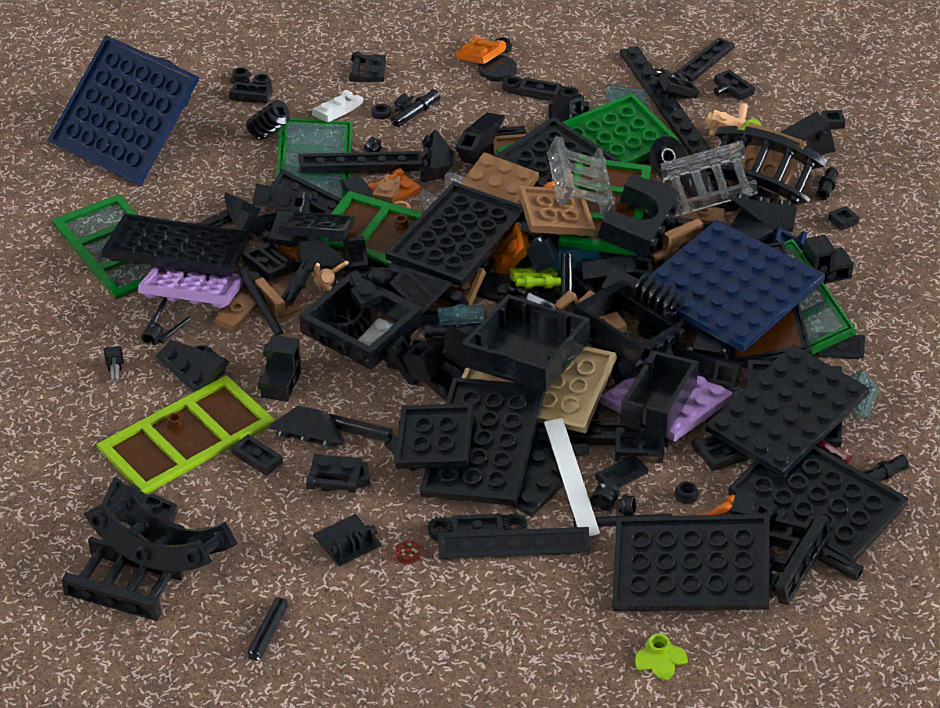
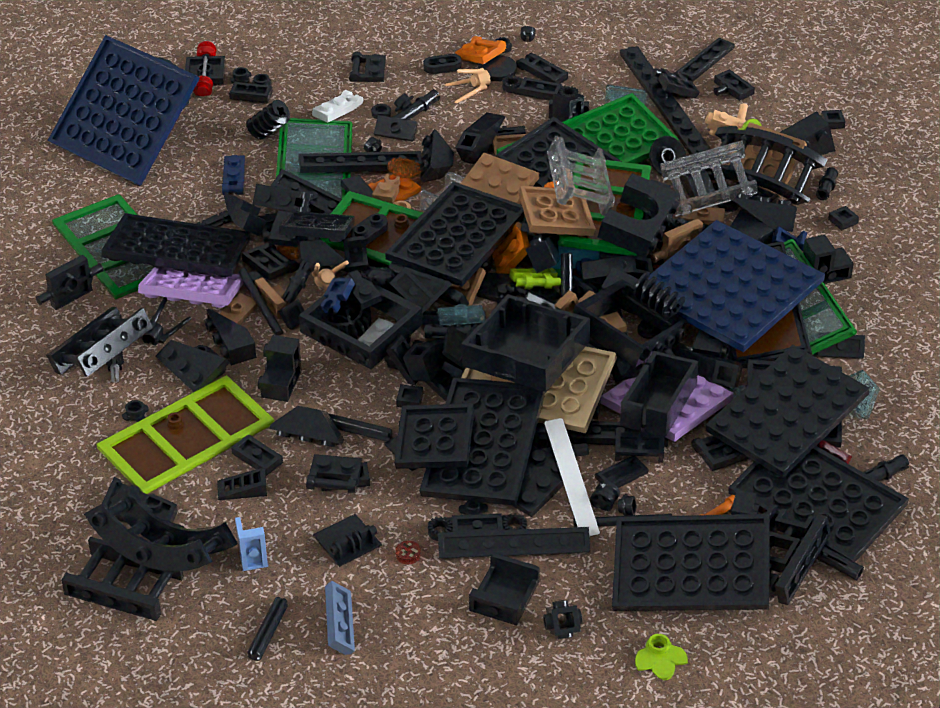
(69, 282): none -> black plate
(99, 341): none -> black fence
(135, 410): none -> black plate
(207, 67): none -> plate
(233, 174): none -> dark blue plate
(235, 339): none -> black slope
(251, 547): none -> light blue panel
(256, 488): none -> black slope
(291, 313): none -> black tile
(337, 291): none -> dark blue plate
(339, 618): none -> sand blue plate
(371, 227): none -> black plate
(395, 128): none -> black plate
(404, 167): none -> clear orange gear
(409, 395): none -> black plate
(442, 63): none -> black plate
(473, 508): none -> black plate
(479, 78): none -> light nougat plant
(505, 589): none -> black panel
(527, 31): none -> black hinge
(542, 68): none -> black plate
(571, 621): none -> black brick
(684, 488): black plate -> none

